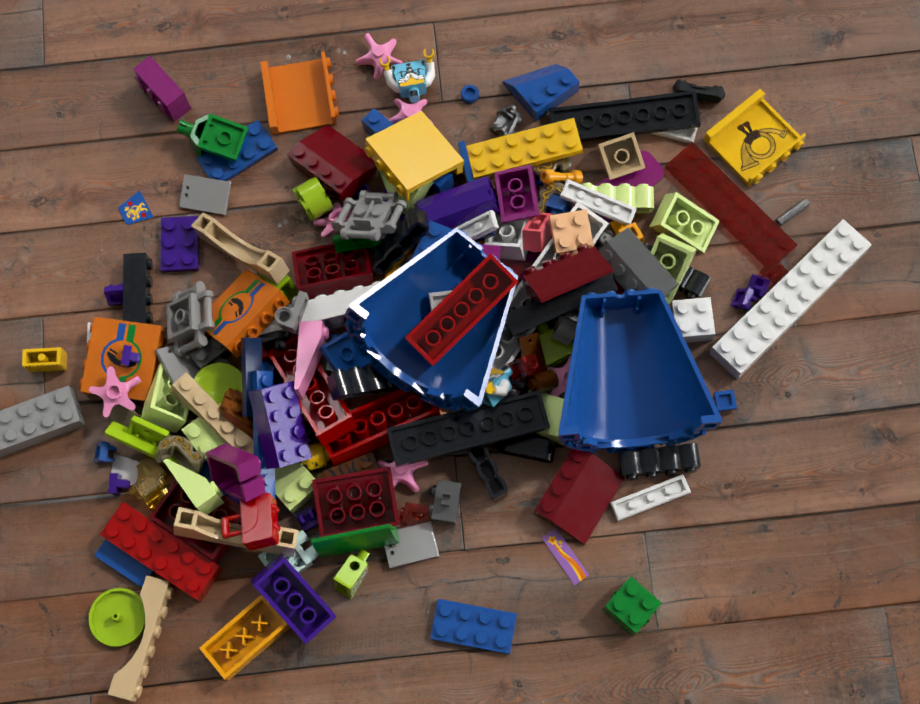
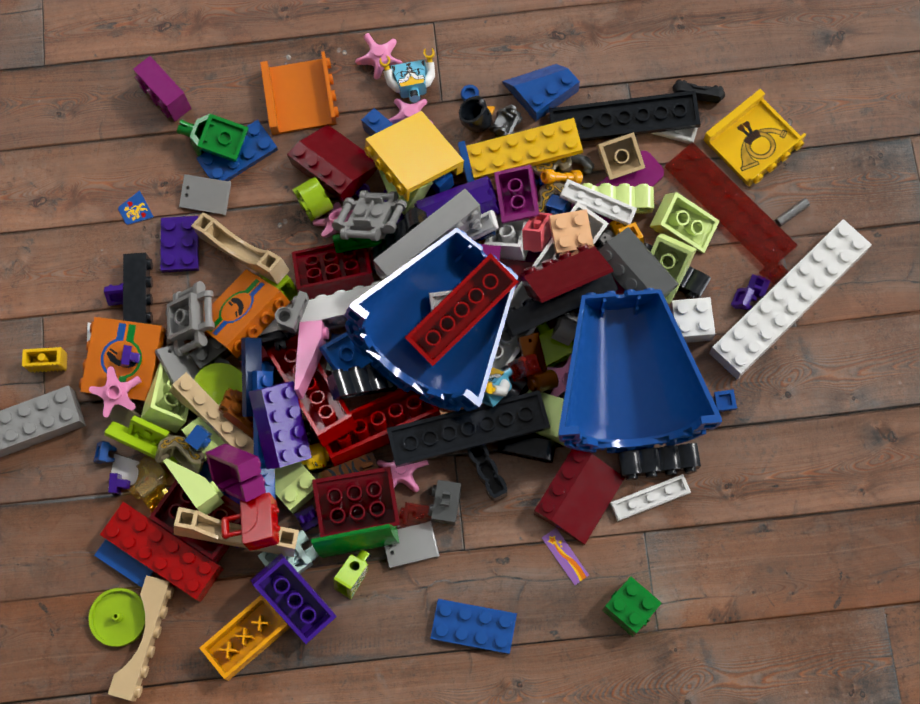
(199, 437): none -> blue plate
(459, 212): none -> light grey brick
(476, 114): none -> black piece
(585, 162): none -> dark grey arm

